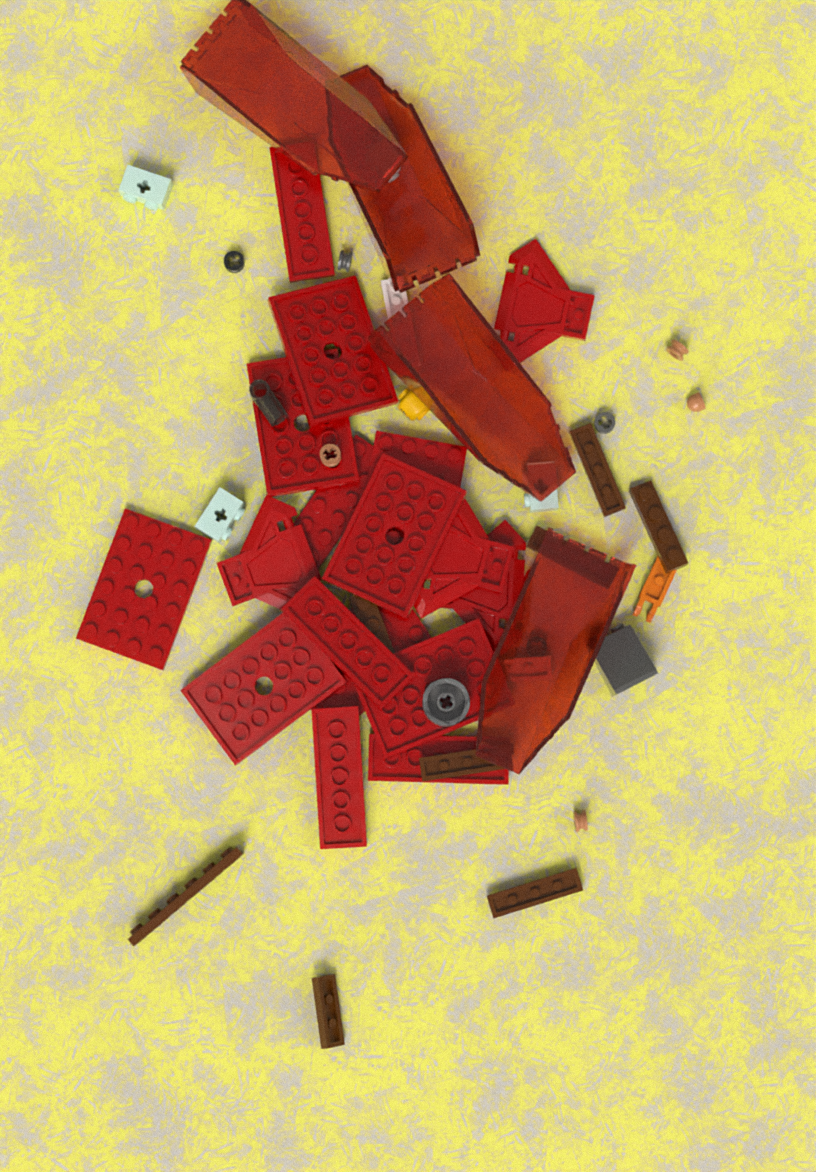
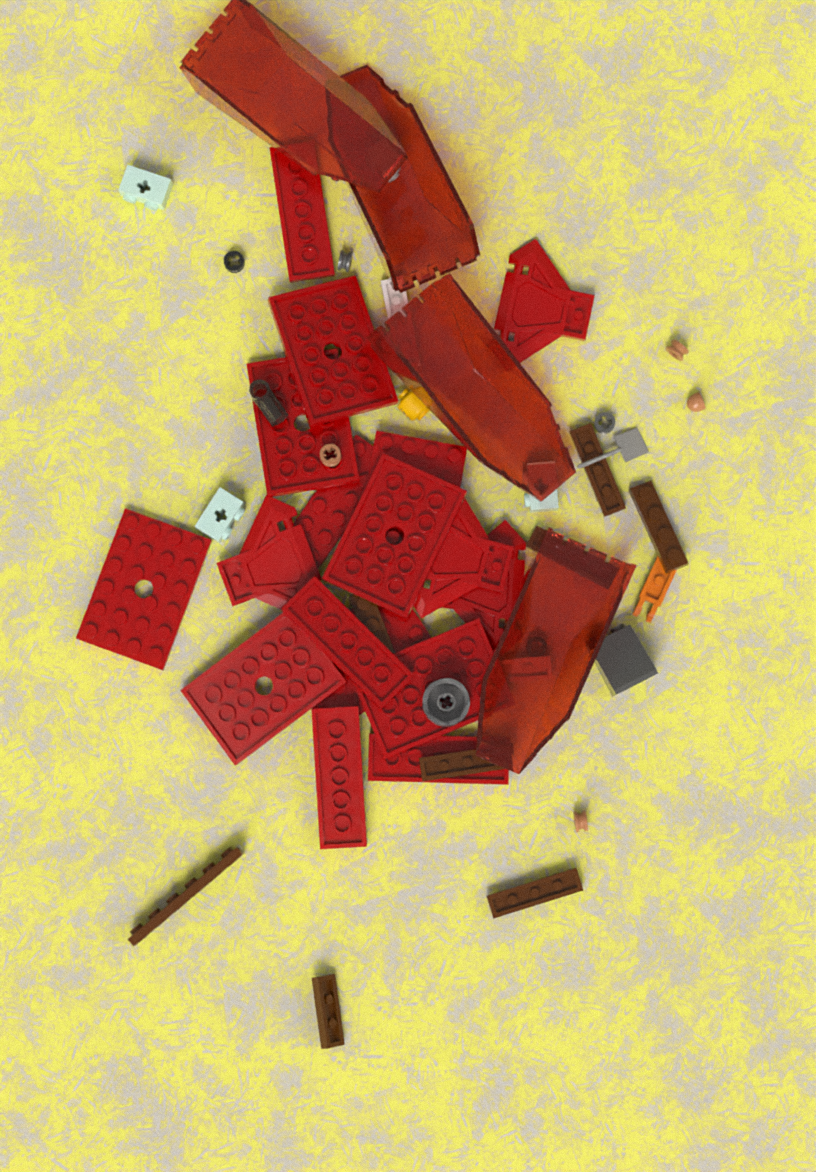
(629, 445): none -> light grey piece

